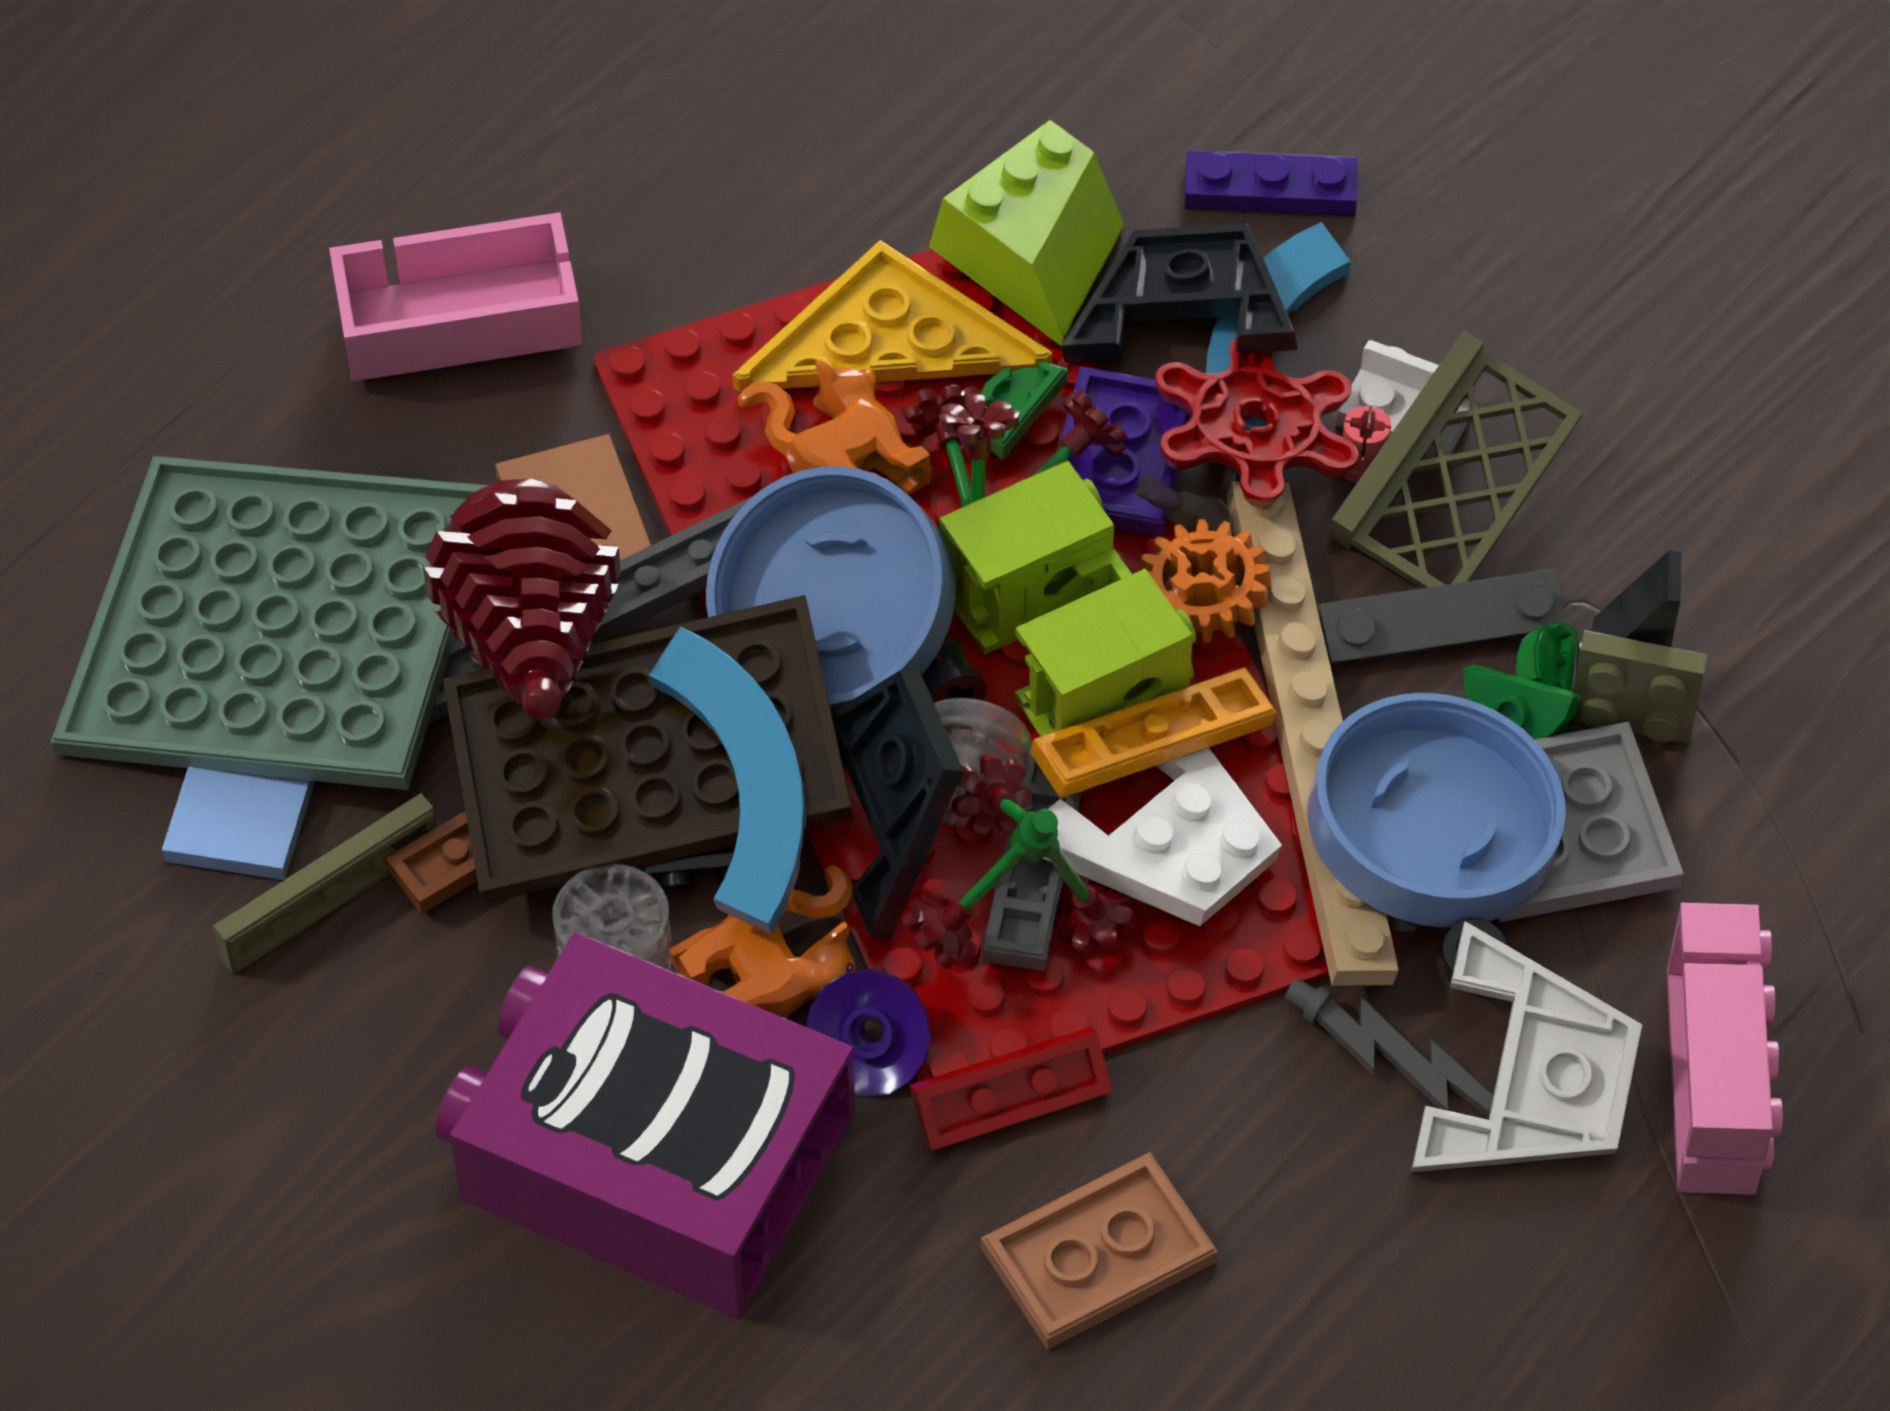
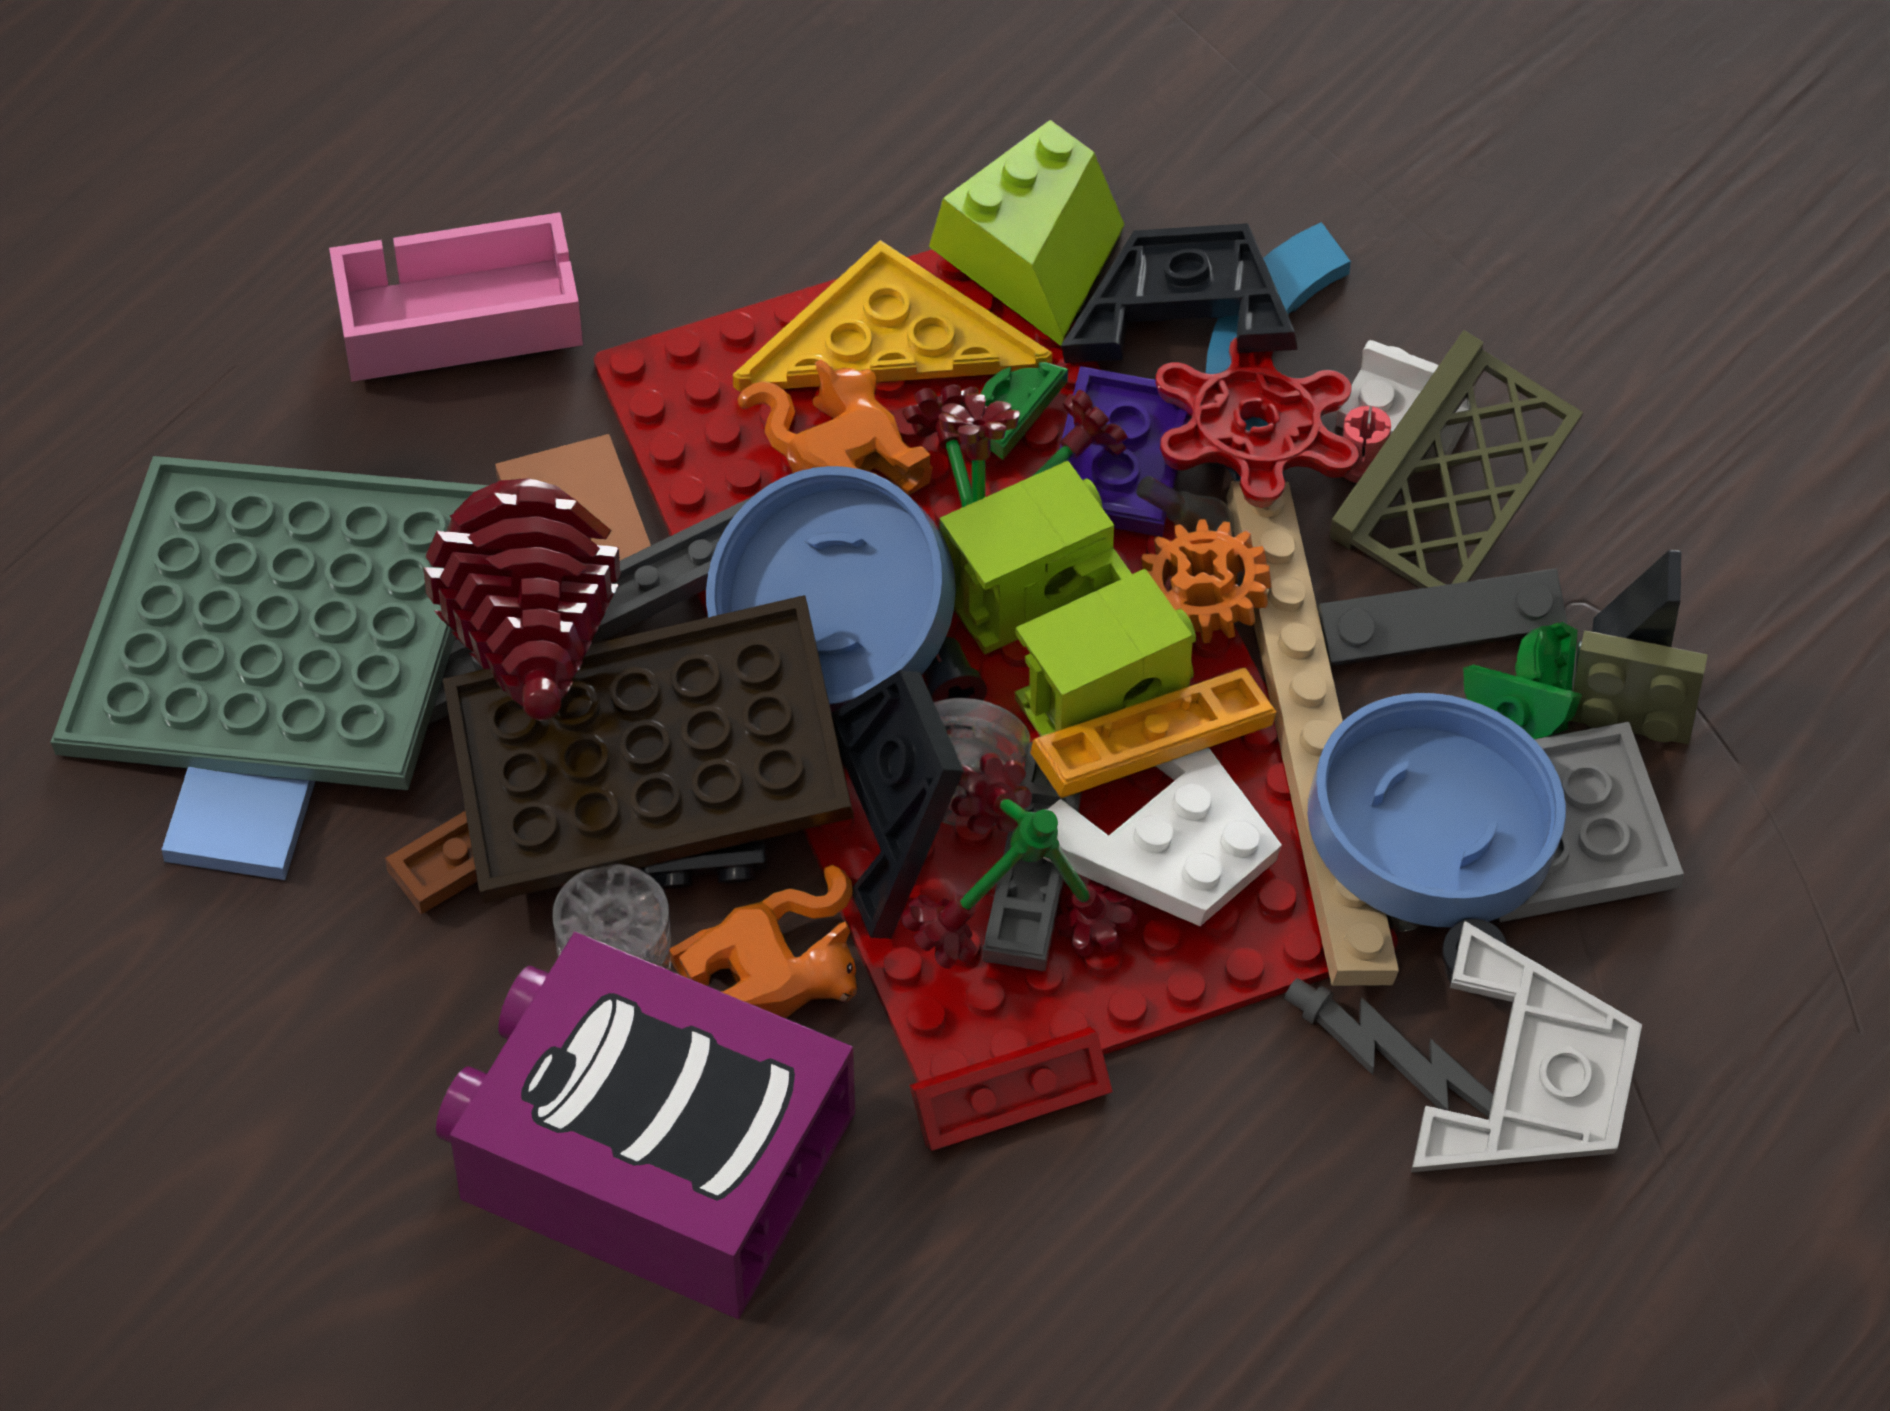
(320, 886): olive tile -> none
(765, 772): dark azure tile -> none
(872, 994): dark purple dish -> none
(1098, 1250): nougat tile -> none
(1271, 182): dark purple plate -> none
(1722, 1049): bright pink piece -> none

